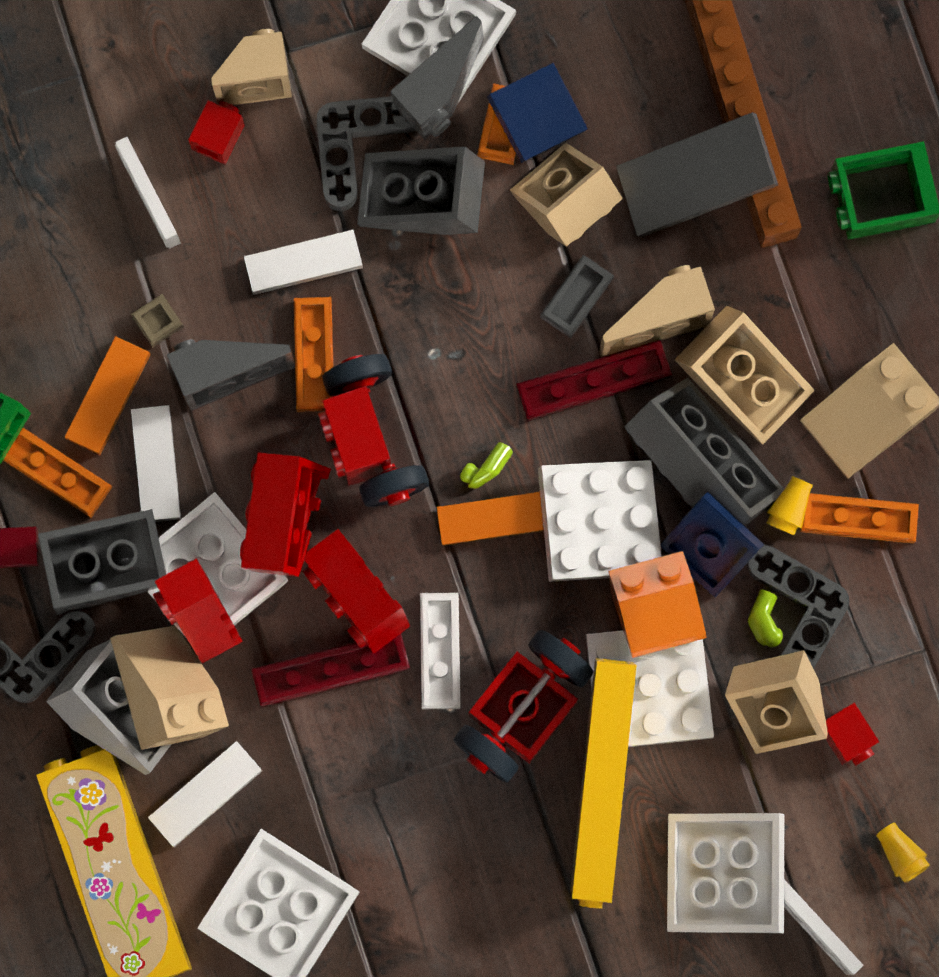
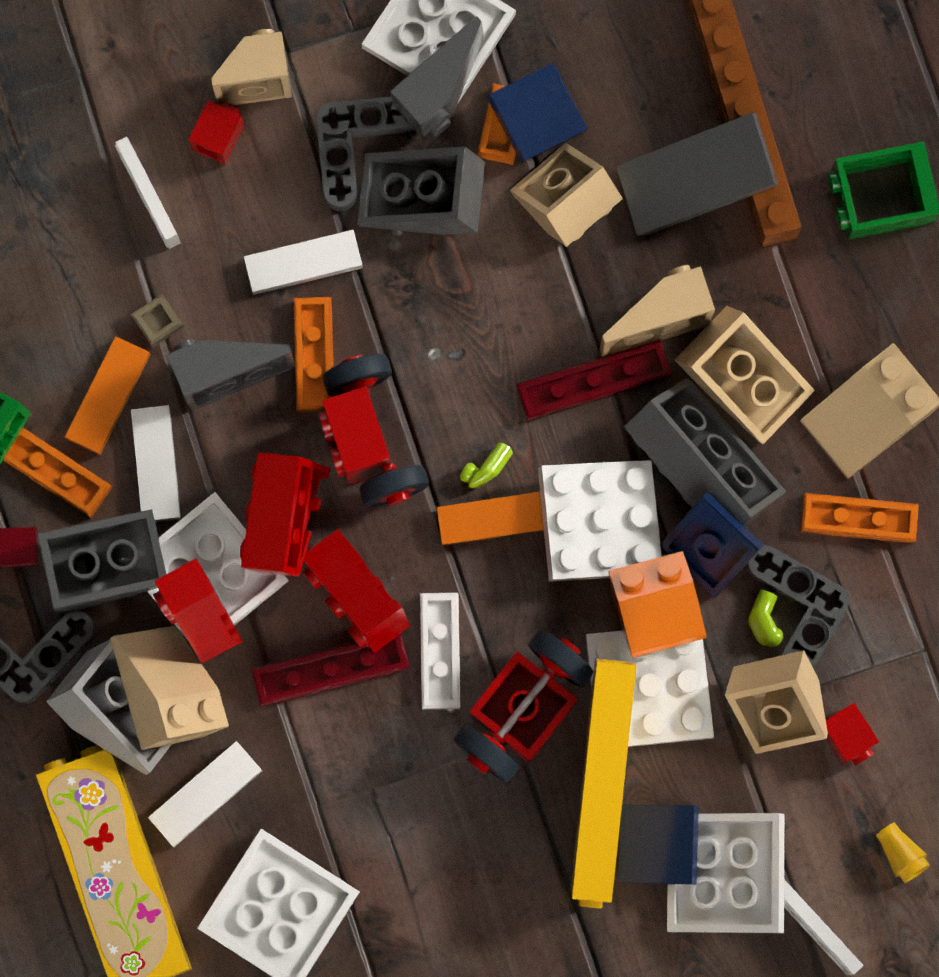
(577, 296): dark grey tile -> none
(658, 844): none -> dark blue tile
(790, 507): yellow cone -> none

